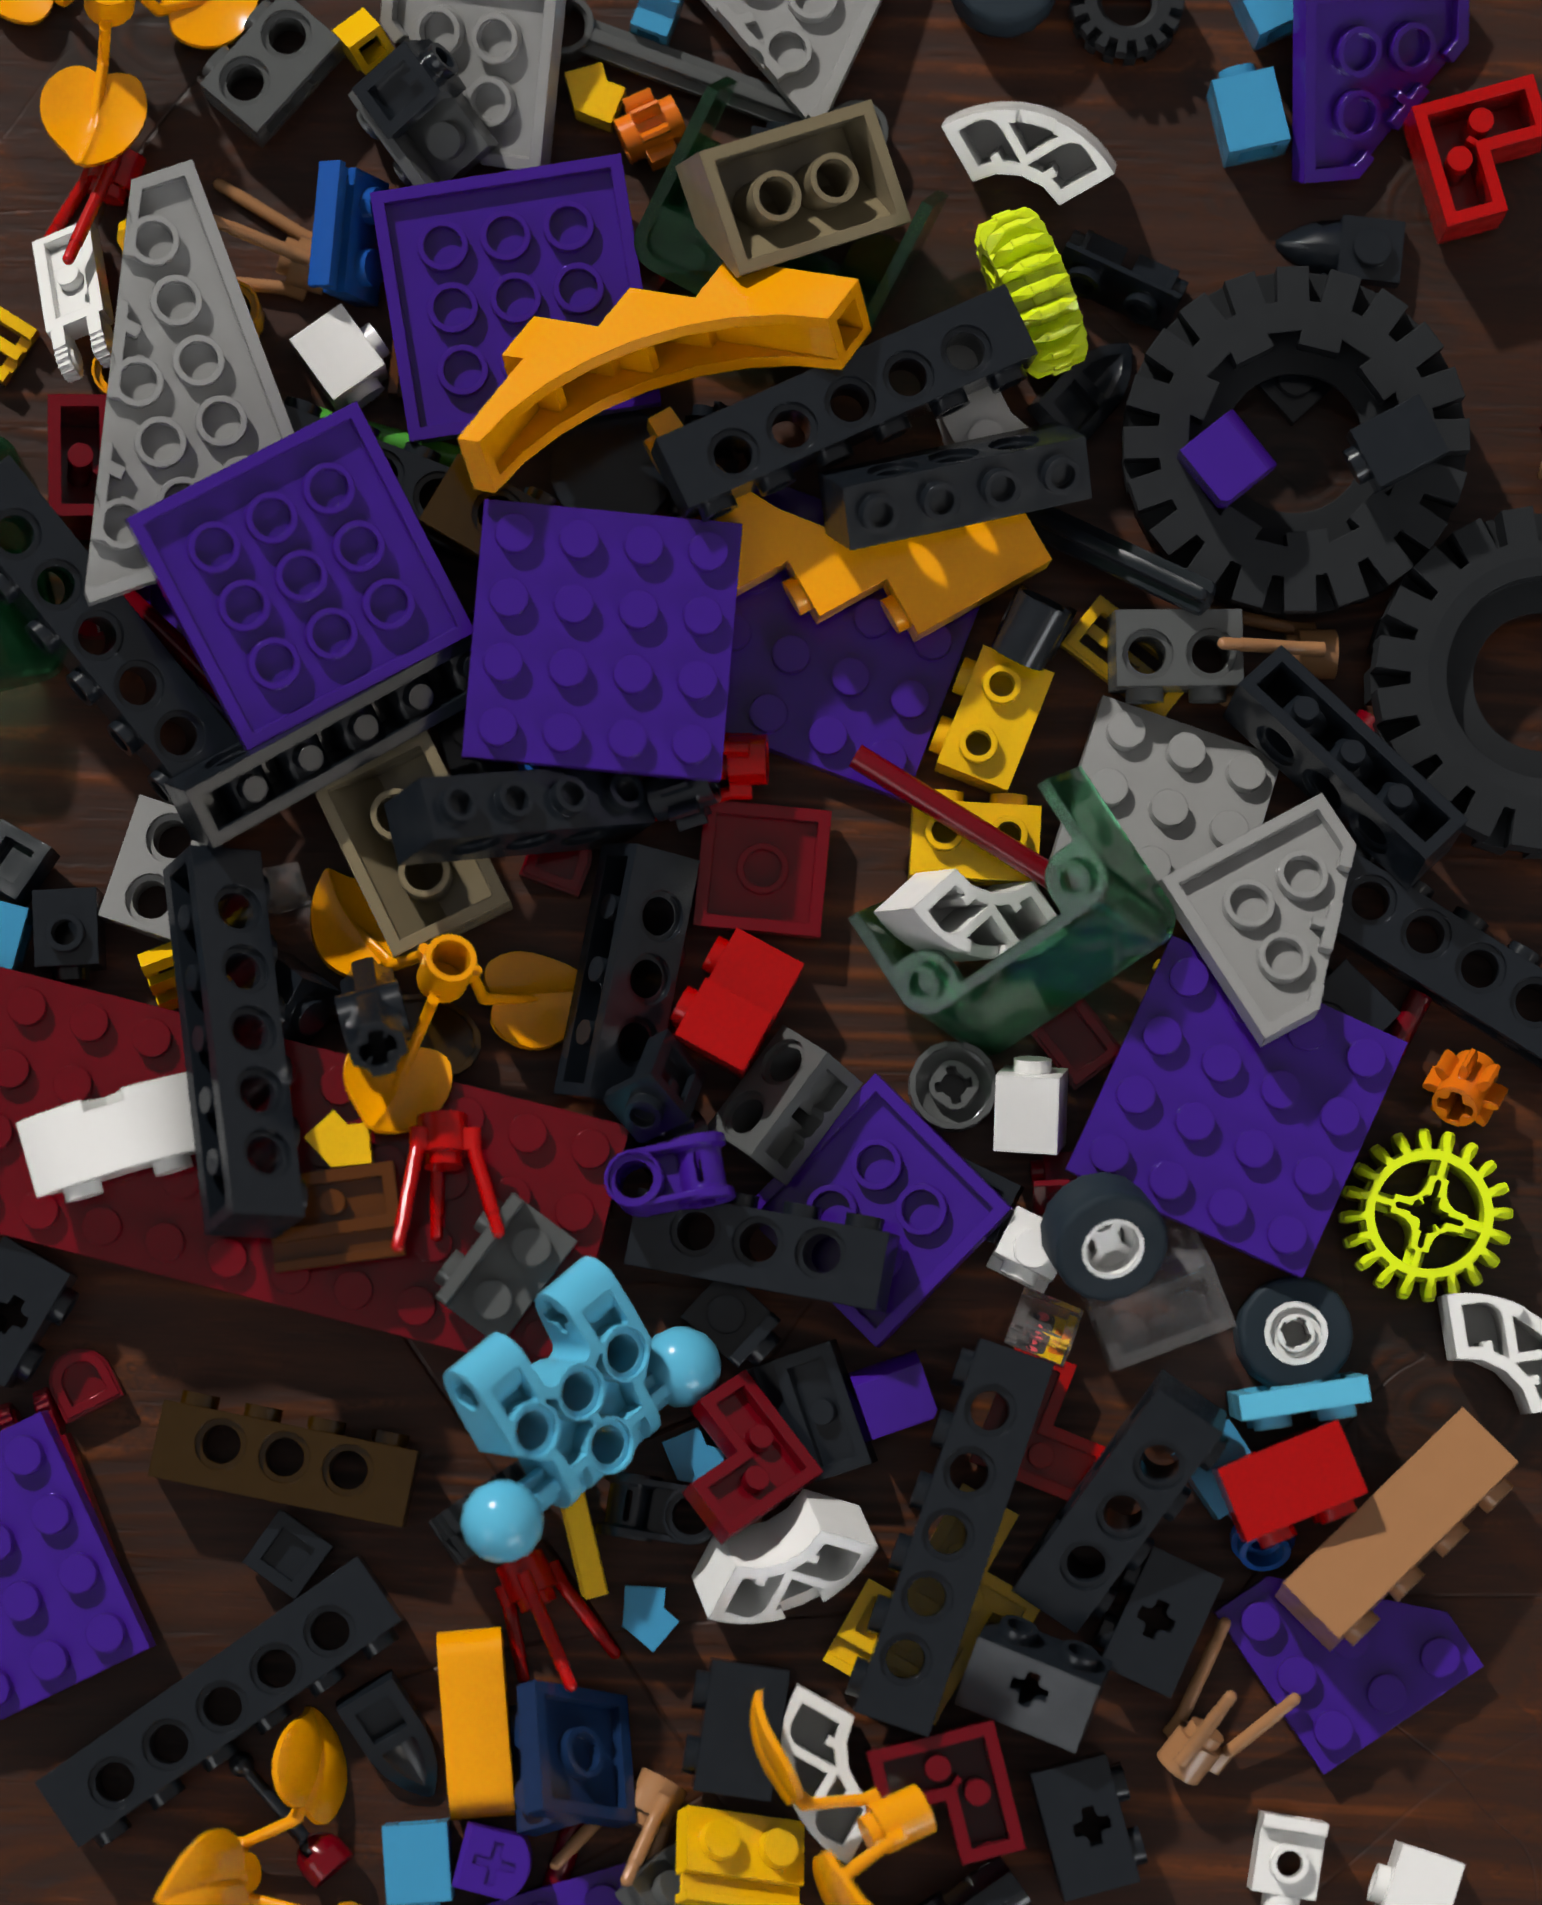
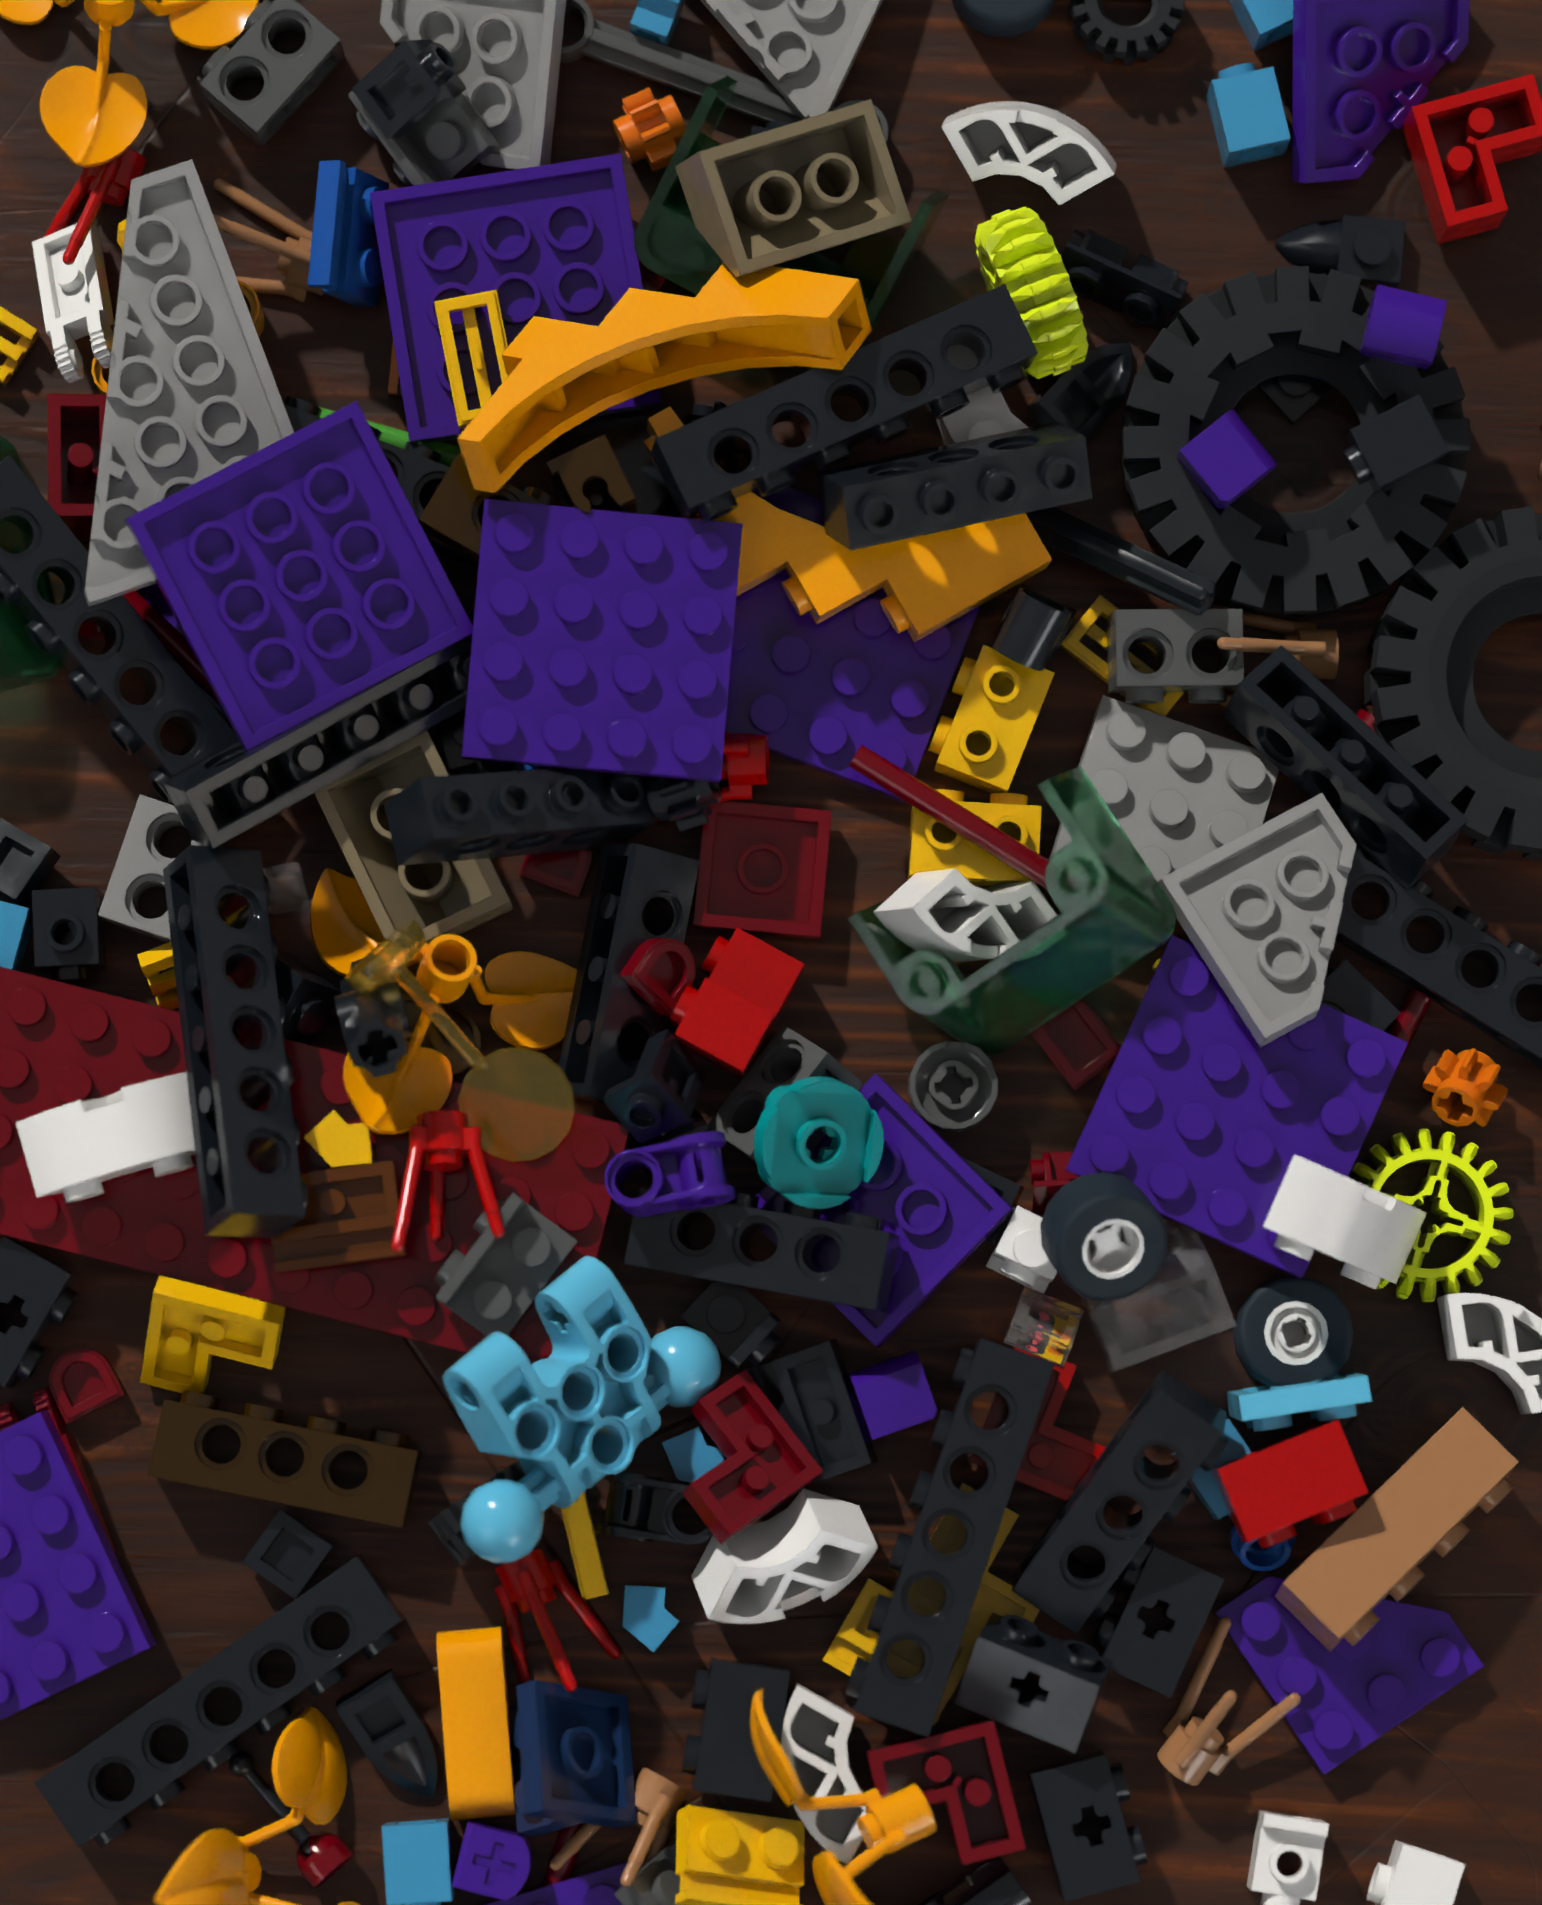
(195, 1323): none -> yellow plate
(343, 358): white brick -> none
(358, 31): yellow piece -> none
(466, 305): none -> yellow tile
(510, 1094): none -> clear yellow piece
(591, 476): none -> dark brown hinge
(593, 97): yellow piece -> none
(660, 972): none -> dark red tile
(792, 1116): none -> teal plate
(1031, 1107): white brick -> none
(1344, 1221): none -> white brick
(1403, 327): none -> dark purple piece

